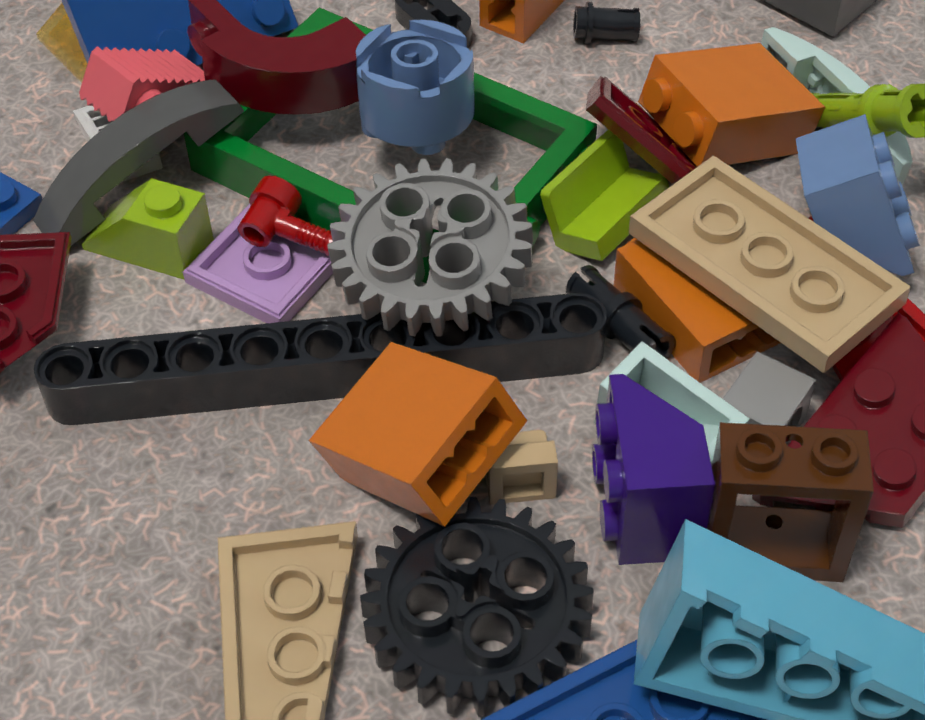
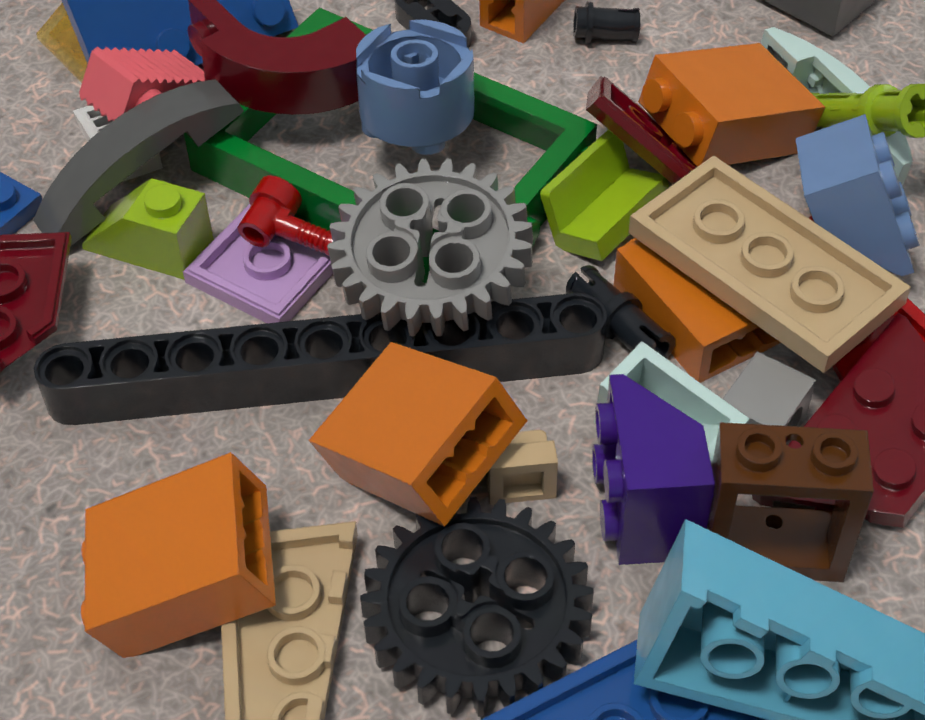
(177, 557): none -> orange brick

